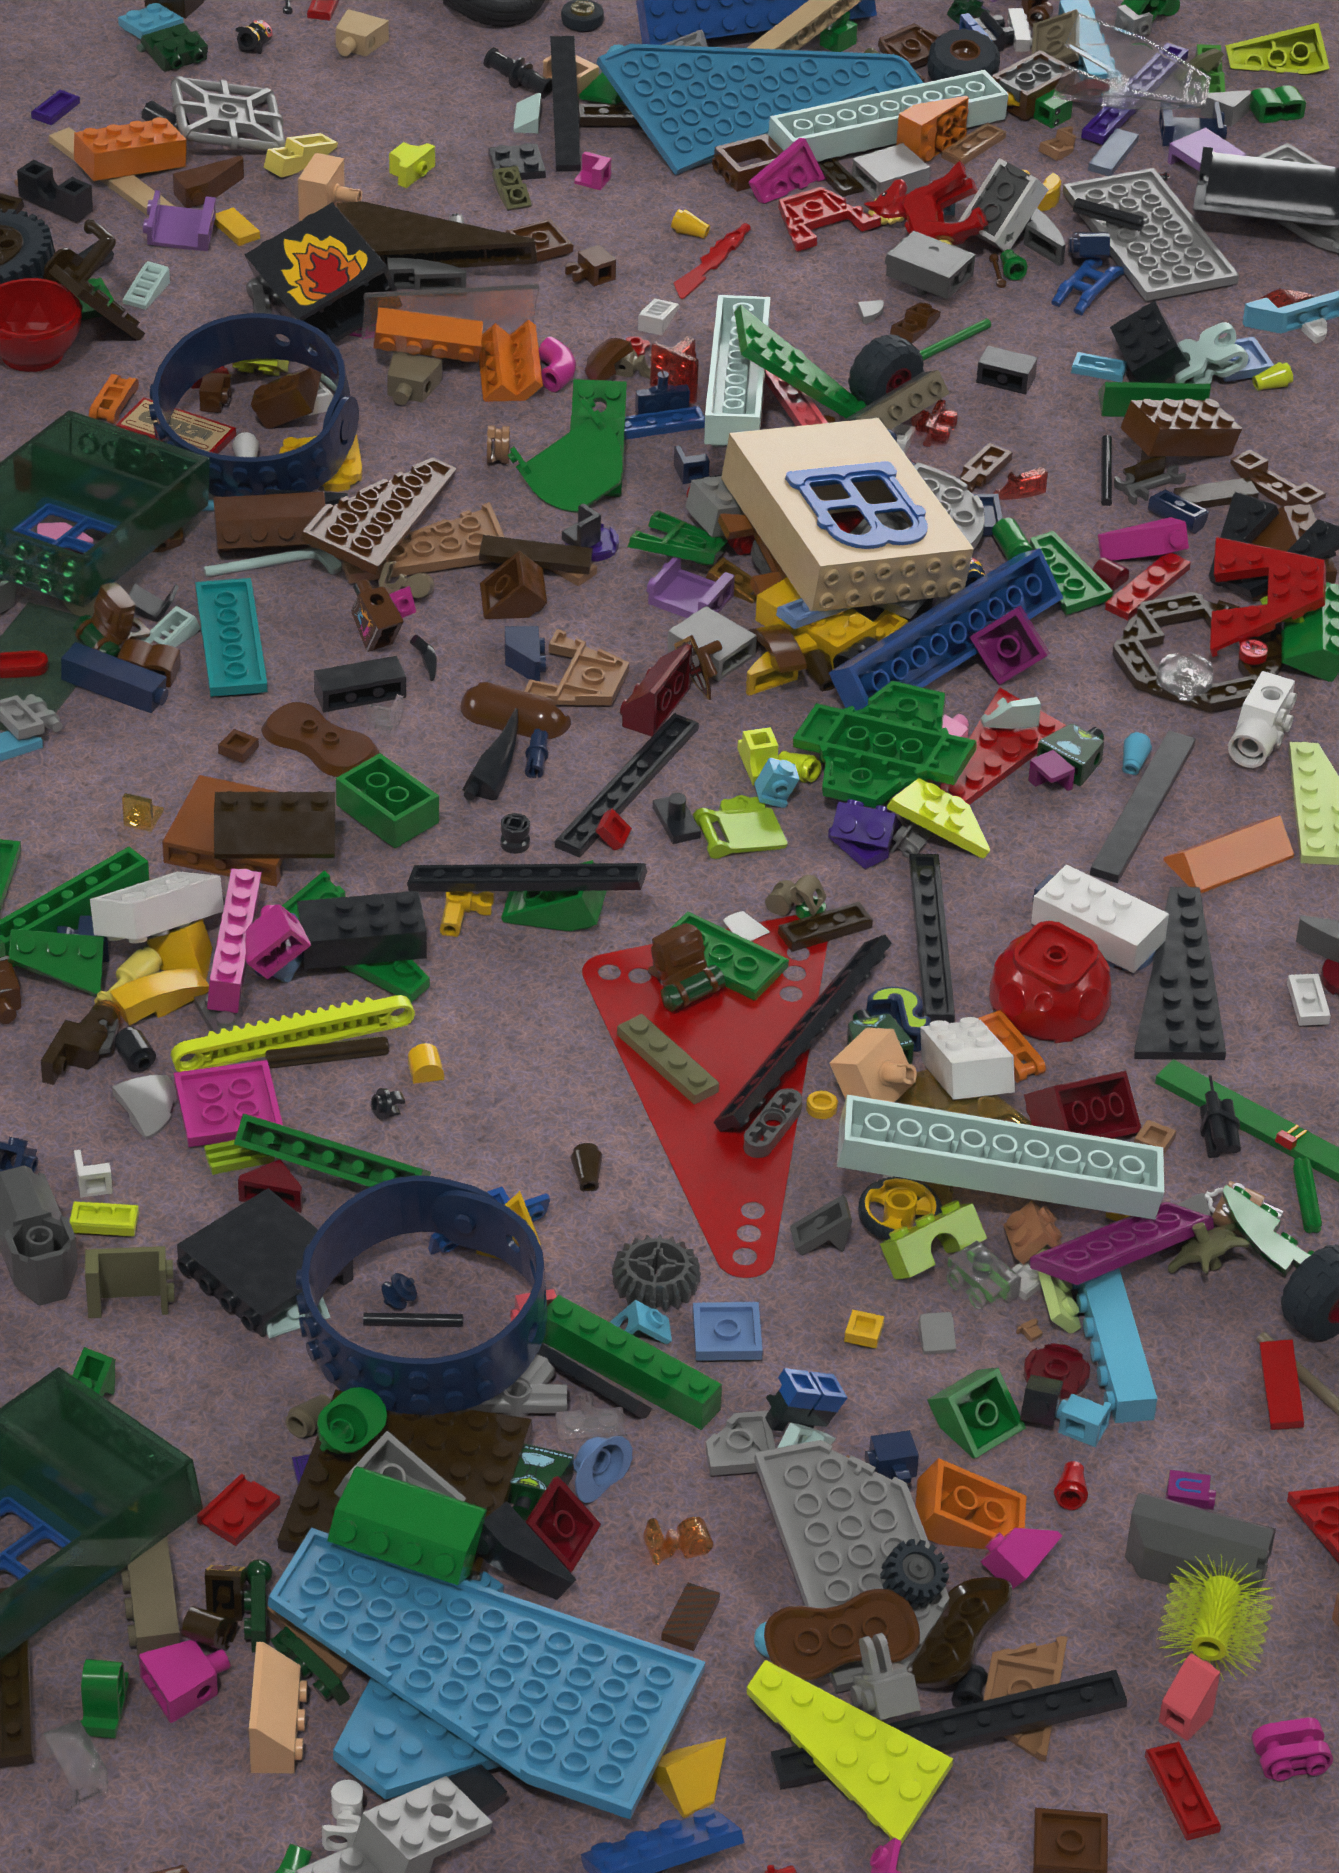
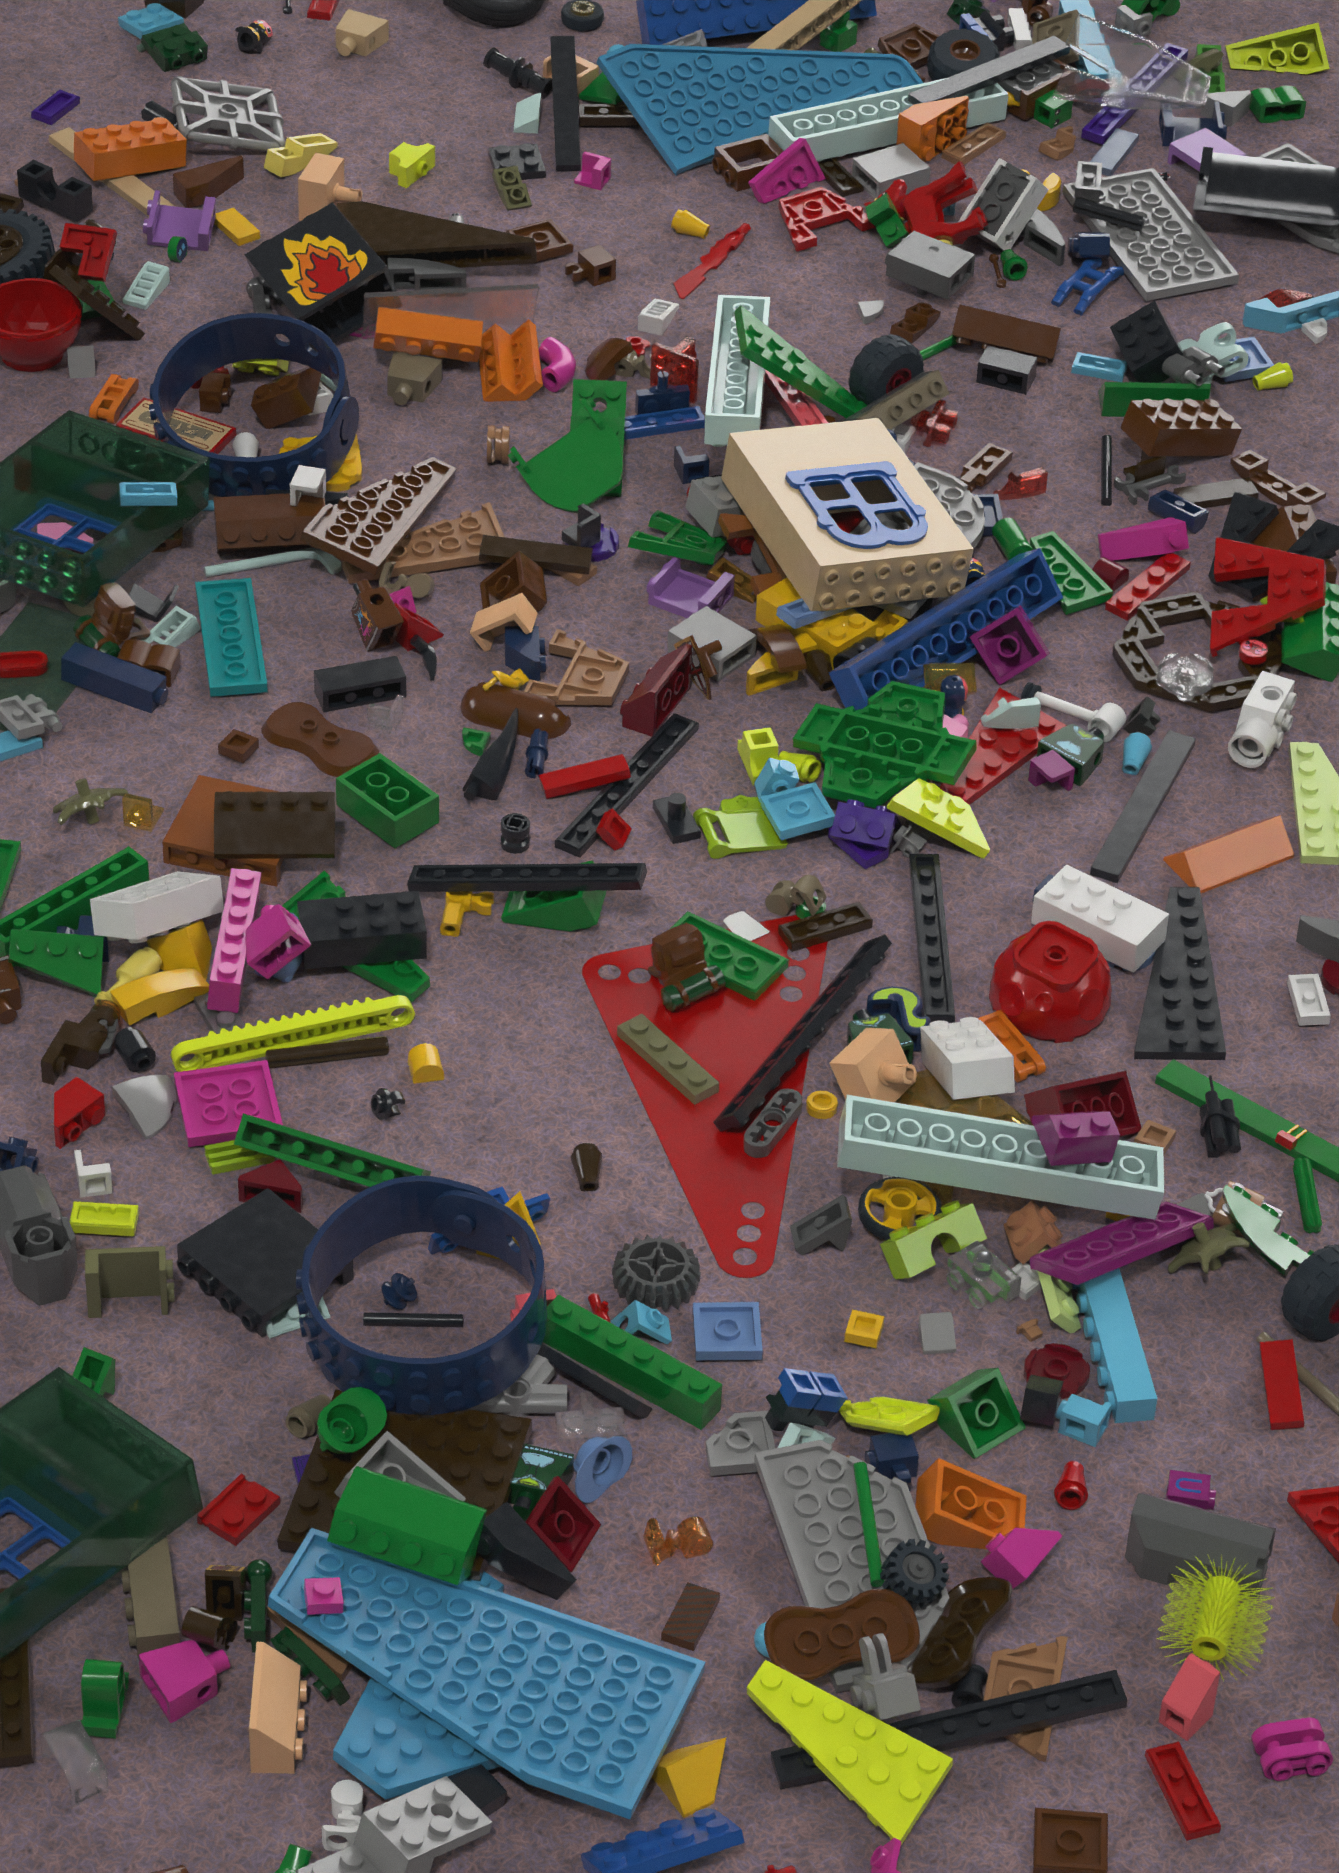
(75, 1110): none -> red slope
(81, 362): none -> light grey slope
(86, 800): none -> olive piece
(94, 244): none -> red plate
(148, 494): none -> medium azure tile
(177, 249): none -> tile
(309, 482): none -> white panel
(323, 1595): none -> dark pink plate
(415, 625): none -> red slope
(476, 740): none -> green tile
(493, 619): none -> light nougat panel
(515, 680): none -> yellow piece
(584, 776): none -> red tile
(598, 1307): none -> red helmet
(797, 811): none -> medium azure plate
(868, 1523): none -> green bar
(887, 221): none -> green slope
(889, 1415): none -> neon yellow tile
(936, 672): none -> clear yellow tile
(955, 694): none -> dark blue animal
(992, 71): none -> tile
(1005, 333): none -> reddish brown slope
(1077, 1137): none -> magenta slope
(1088, 179): none -> flat silver plate
(1108, 718): none -> white piece
(1142, 718): none -> pearl dark grey tile
(1192, 366): none -> dark grey piece

